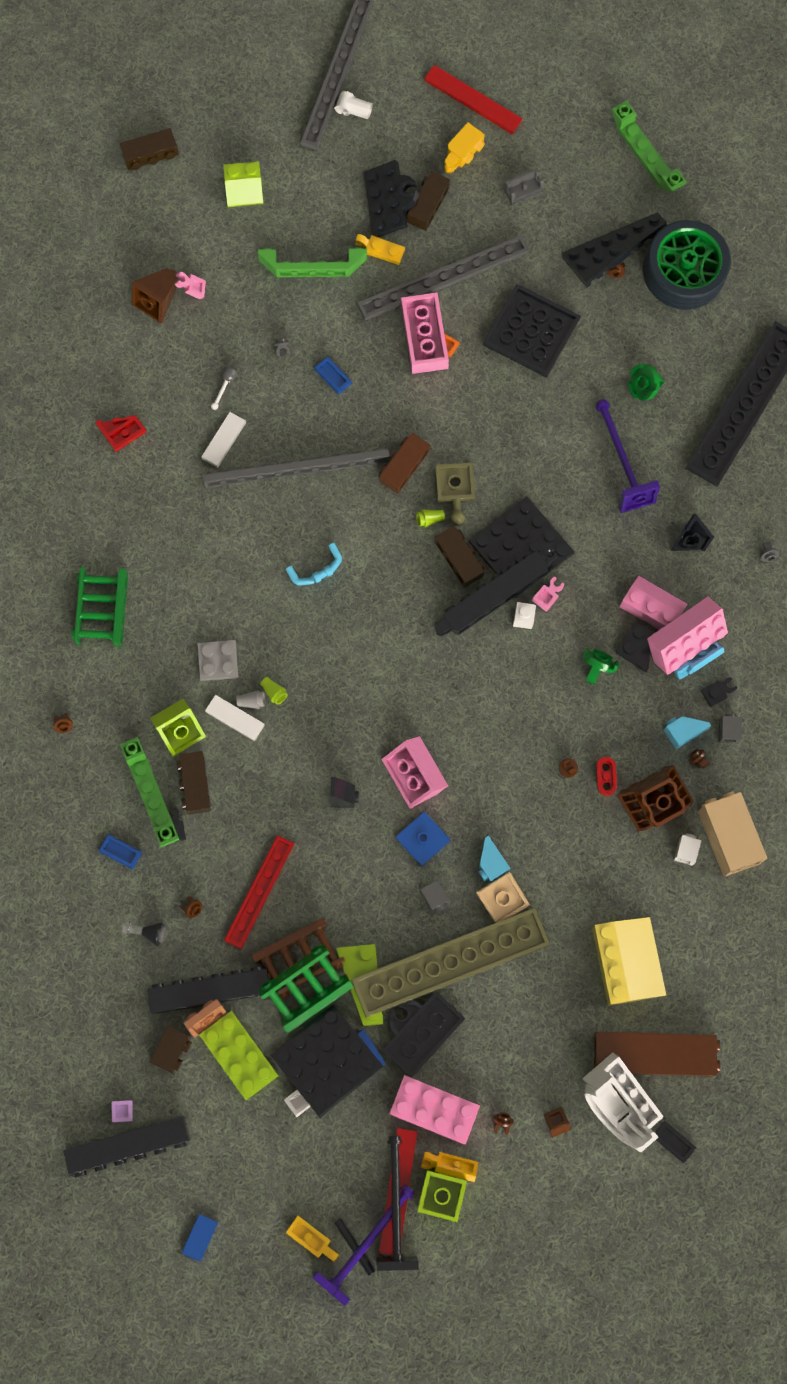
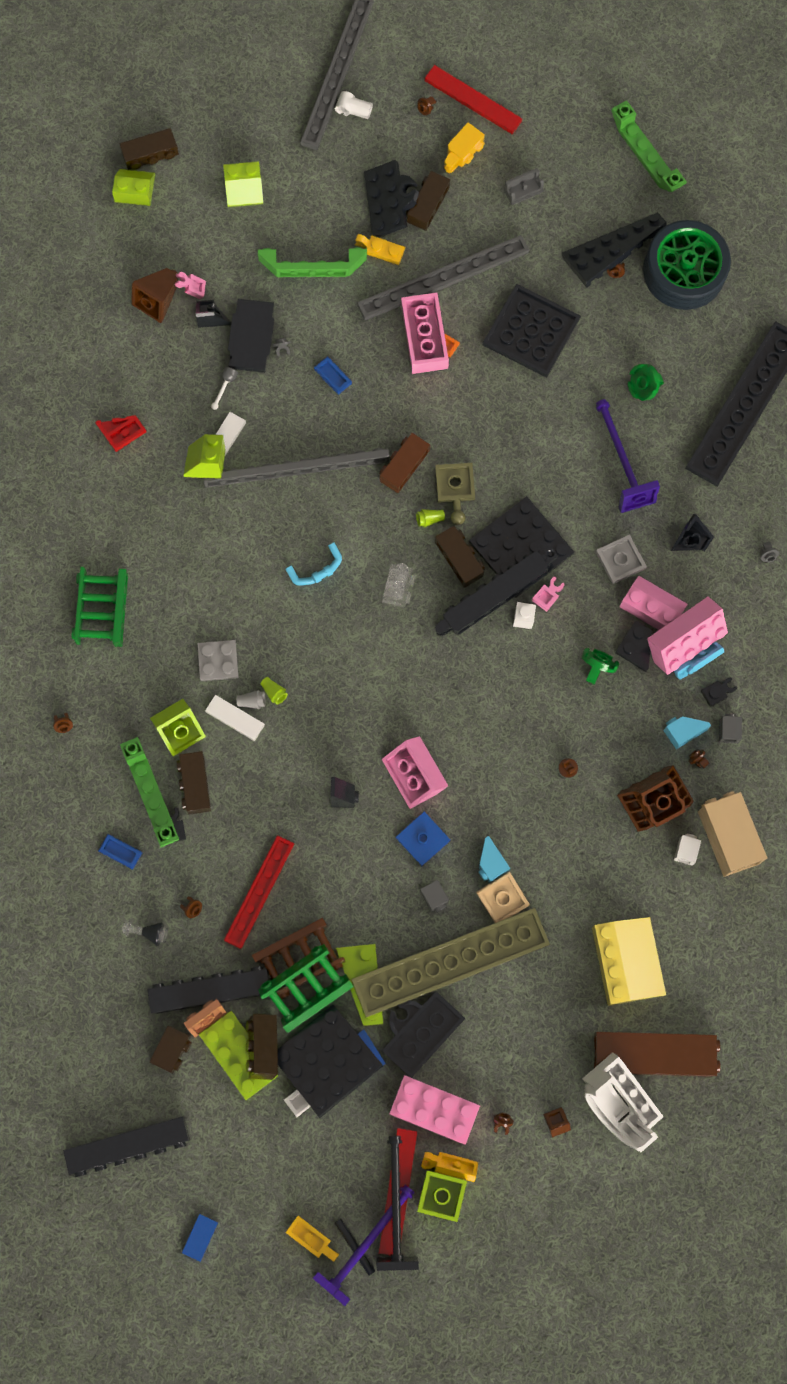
(122, 1111): lavender plate -> none
(133, 187): none -> lime slope
(205, 457): none -> lime slope
(210, 315): none -> black slope
(251, 335): none -> black piece
(262, 1046): none -> dark brown brick
(397, 585): none -> clear brick
(425, 105): none -> reddish brown plate
(606, 777): red plate -> none
(621, 559): none -> light grey plate
(674, 1142): black tile -> none

